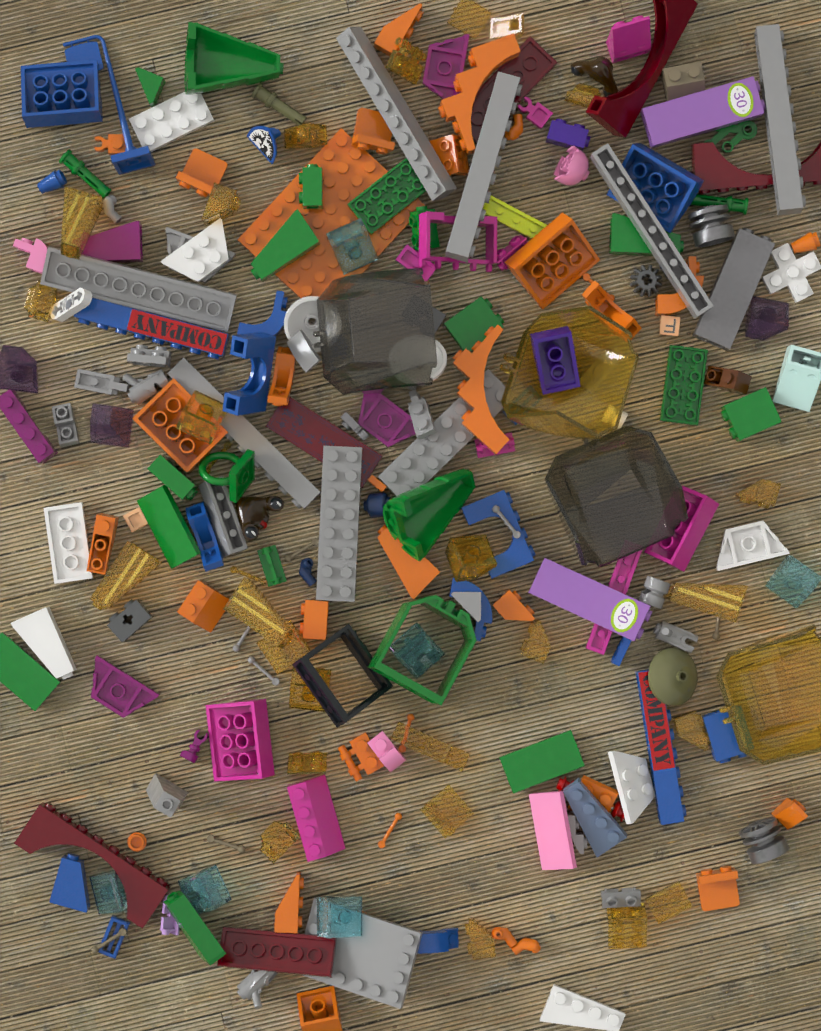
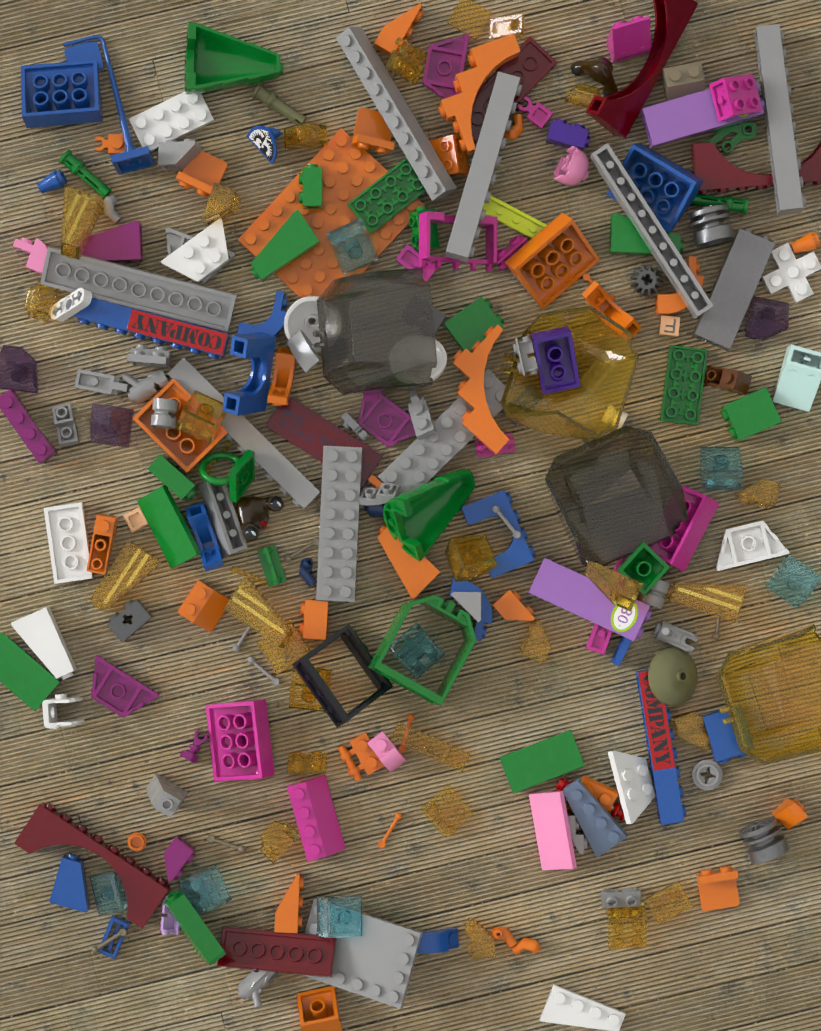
(50, 712): none -> white piece
(151, 84): green slope -> none
(164, 413): none -> light grey wheel
(176, 856): none -> magenta slope
(177, 155): none -> light grey slope
(380, 495): none -> light grey slope
(526, 364): none -> light grey hinge
(616, 587): none -> clear yellow slope
(644, 567): none -> green slope
(711, 782): none -> light grey gear
(720, 468): none -> clear light blue slope
(735, 96): none -> dark pink bracket

